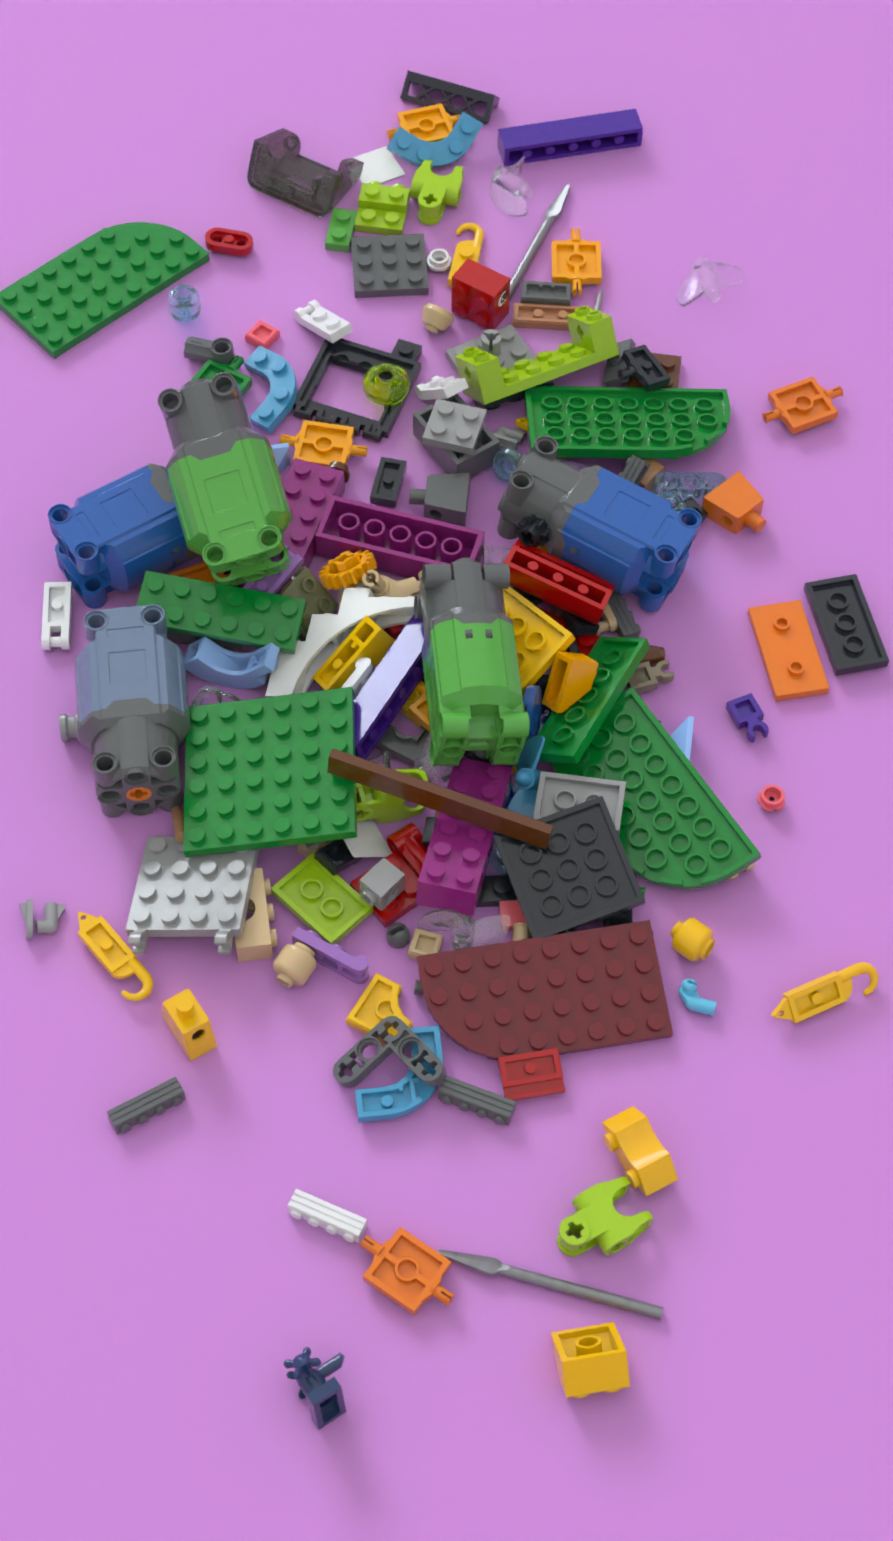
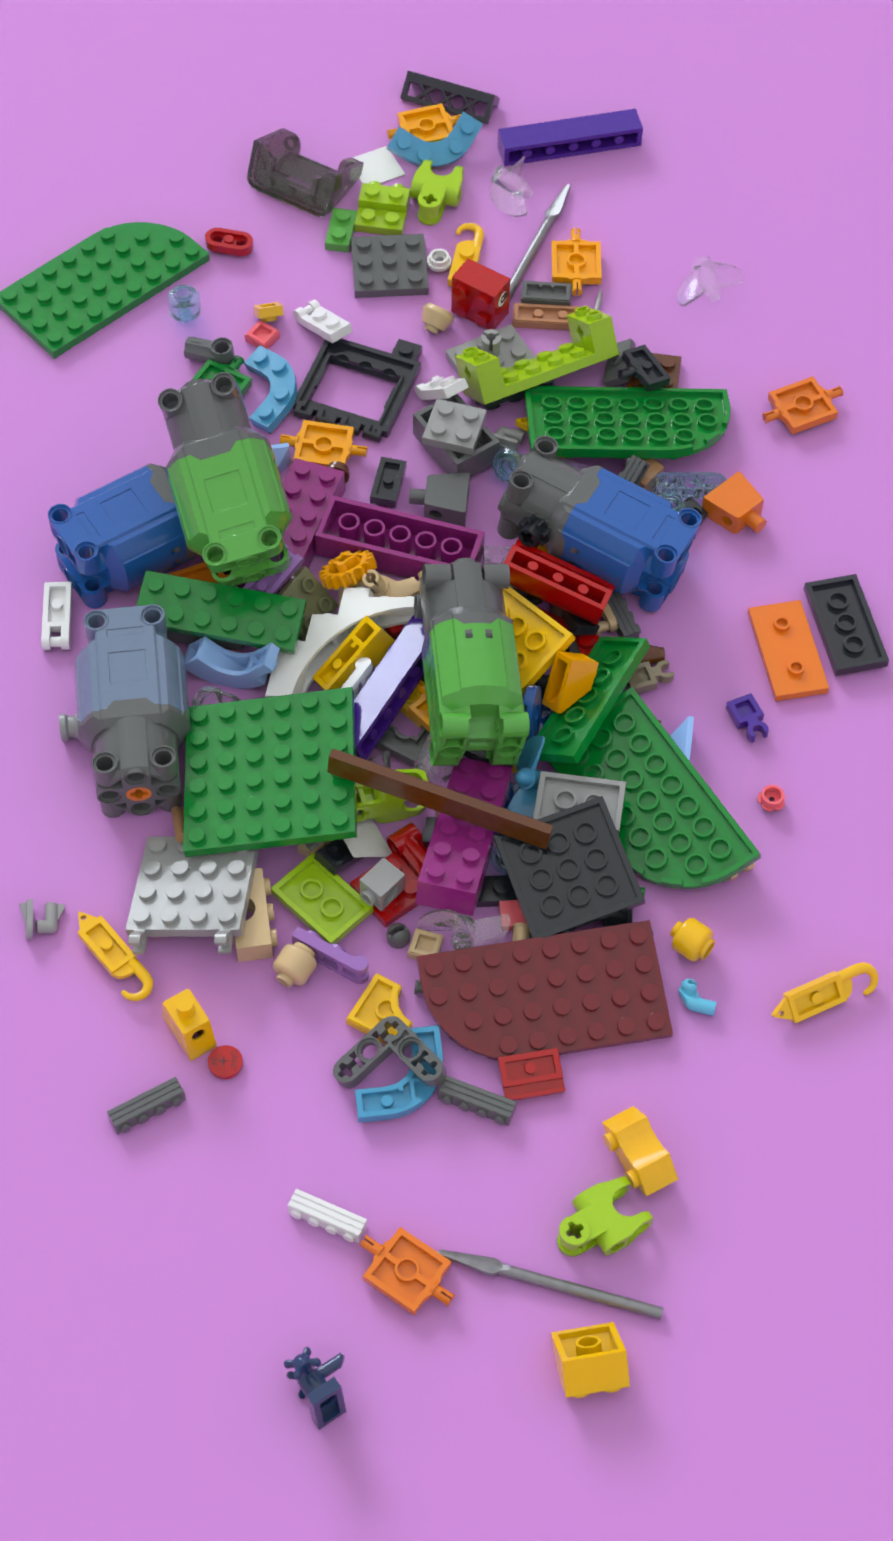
(225, 1062): none -> red piece
(268, 311): none -> yellow plate
(386, 391): clear neon green piece -> none

